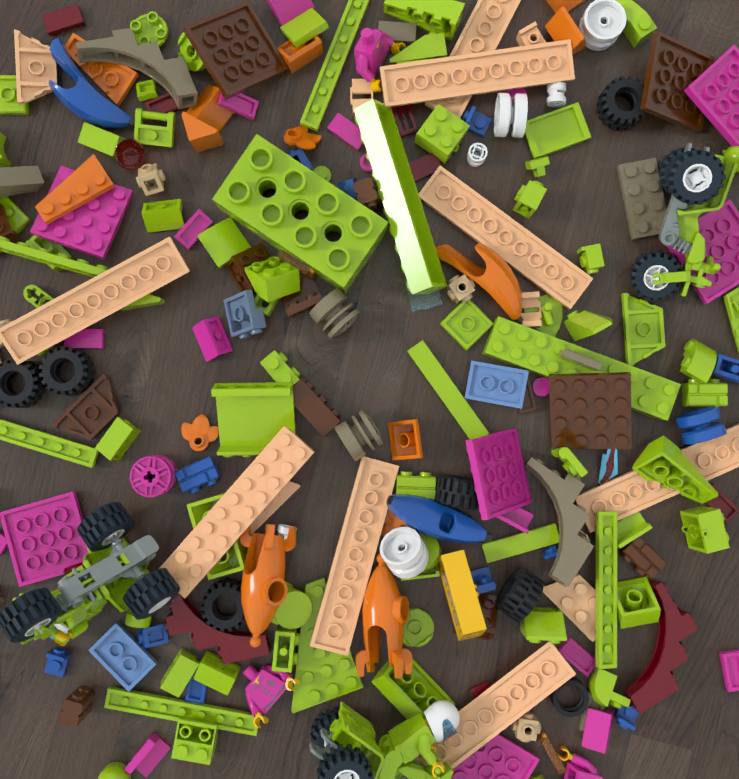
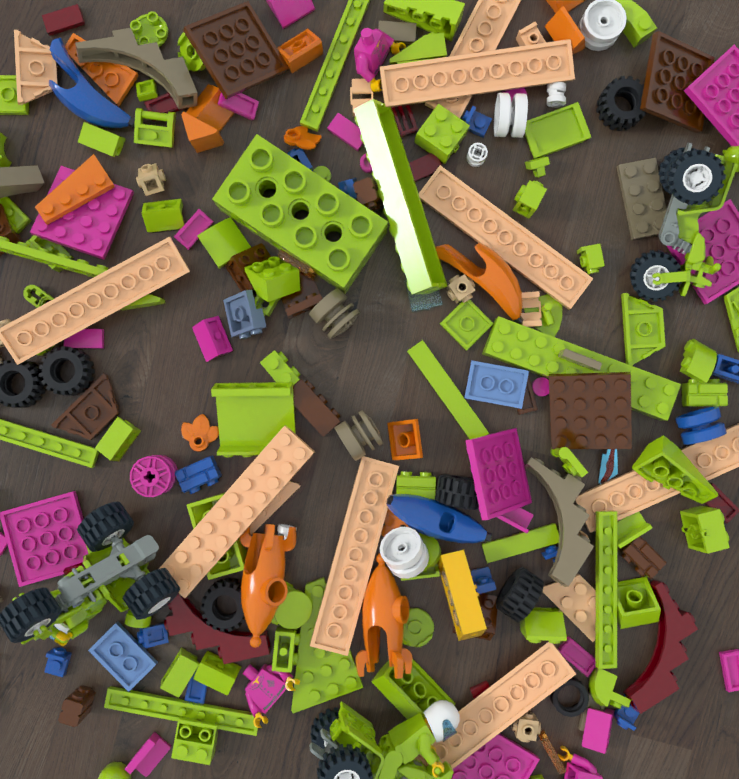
(130, 154): clear red hair -> none
(304, 27): lime tile -> none
(585, 324): lime wedge -> none

